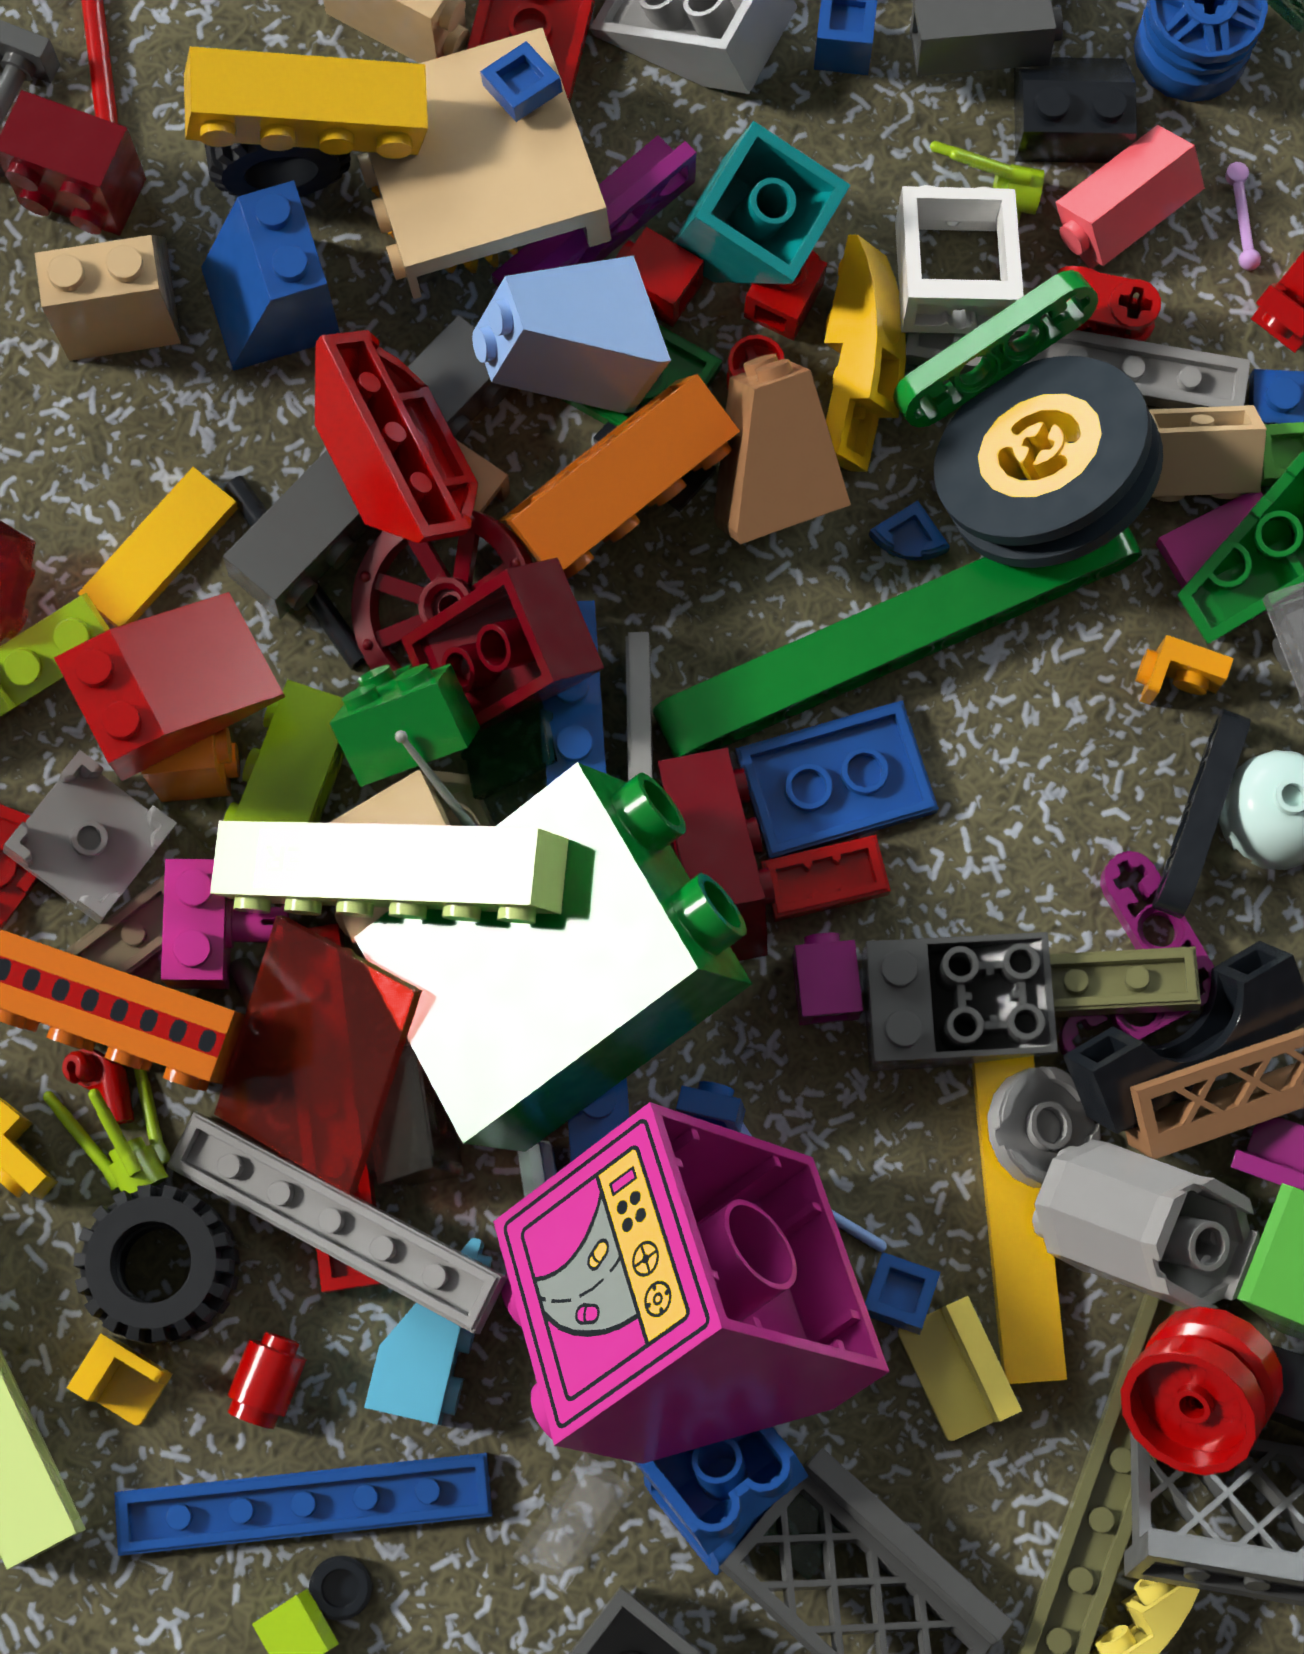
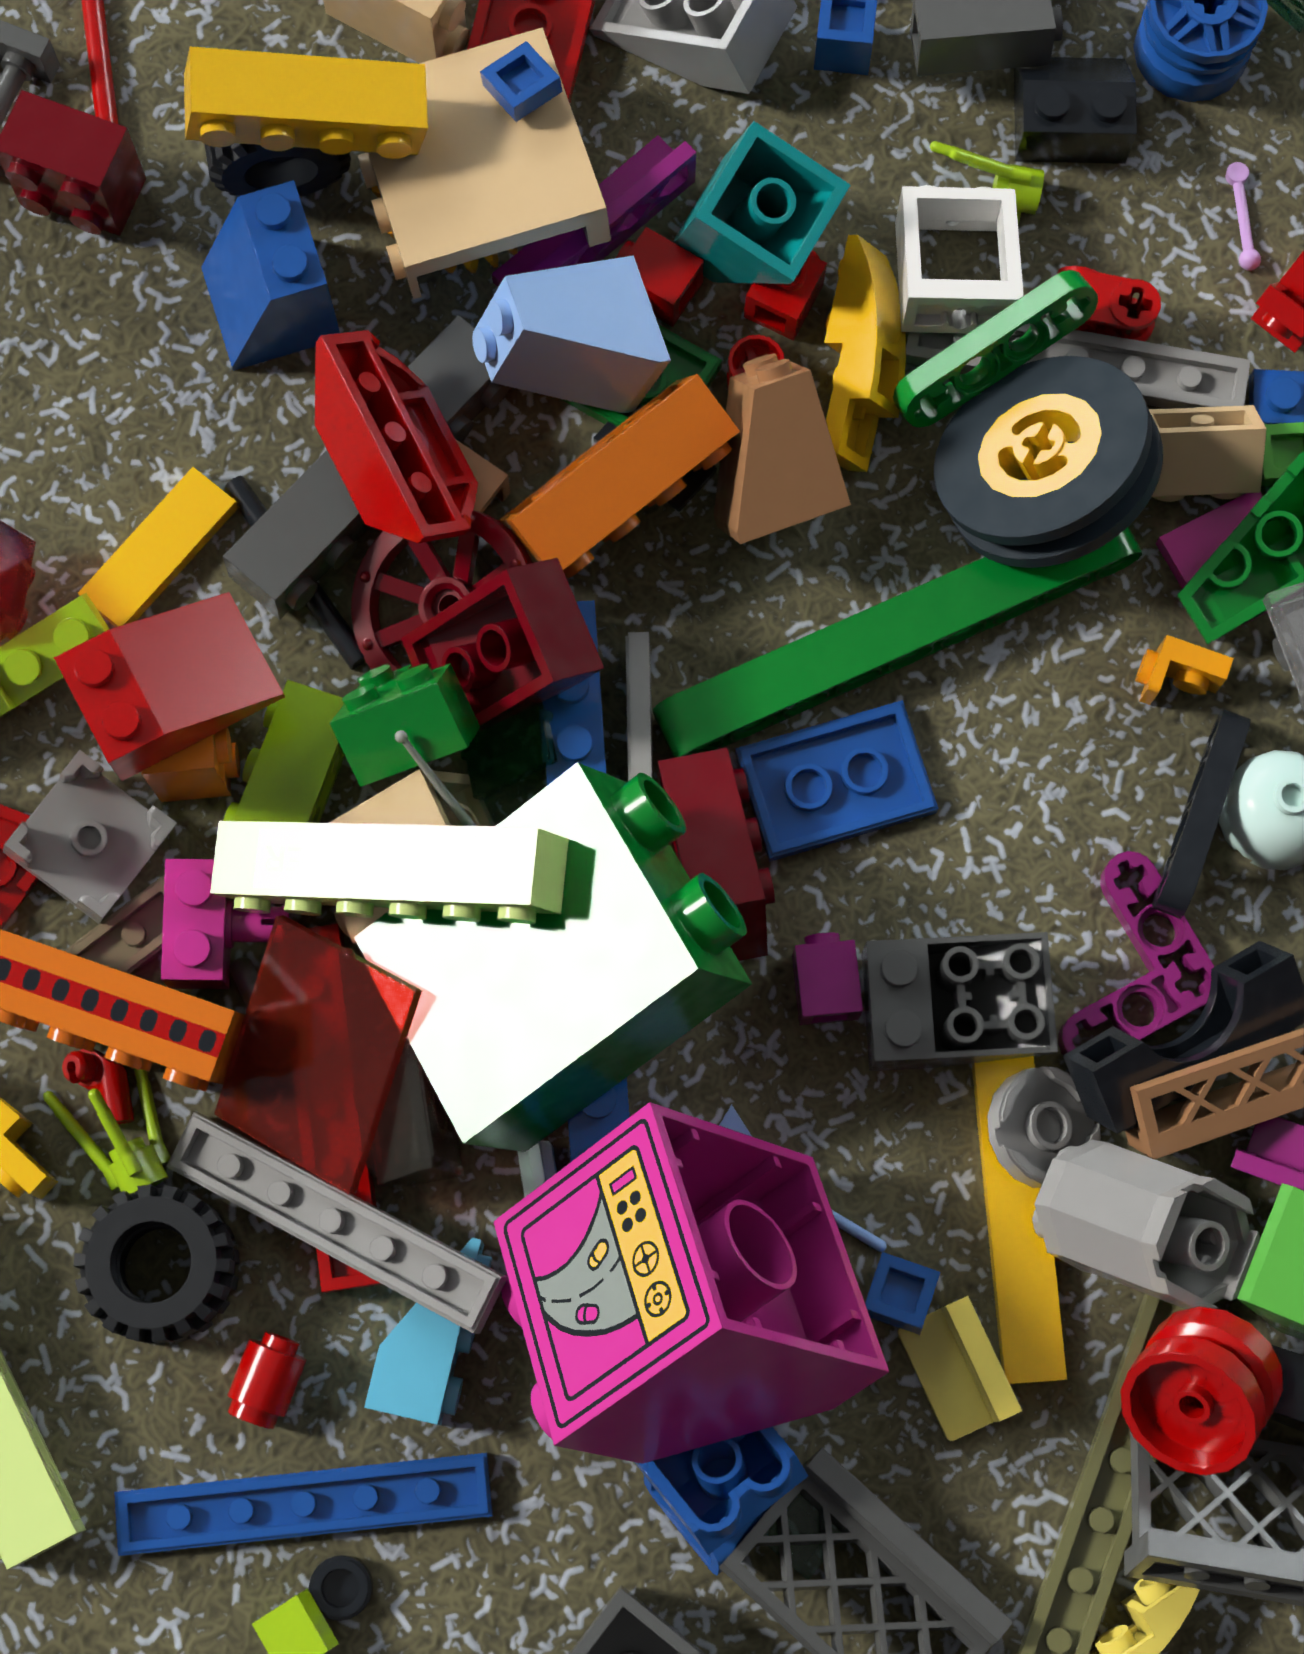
(109, 296): tan slope -> none
(119, 1379): yellow panel -> none
(573, 1522): clear plate -> none
(712, 1104): blue plate -> none
(827, 878): red plate -> none
(910, 534): blue tile -> none
(1125, 982): olive tile -> none
(1129, 196): coral brick -> none

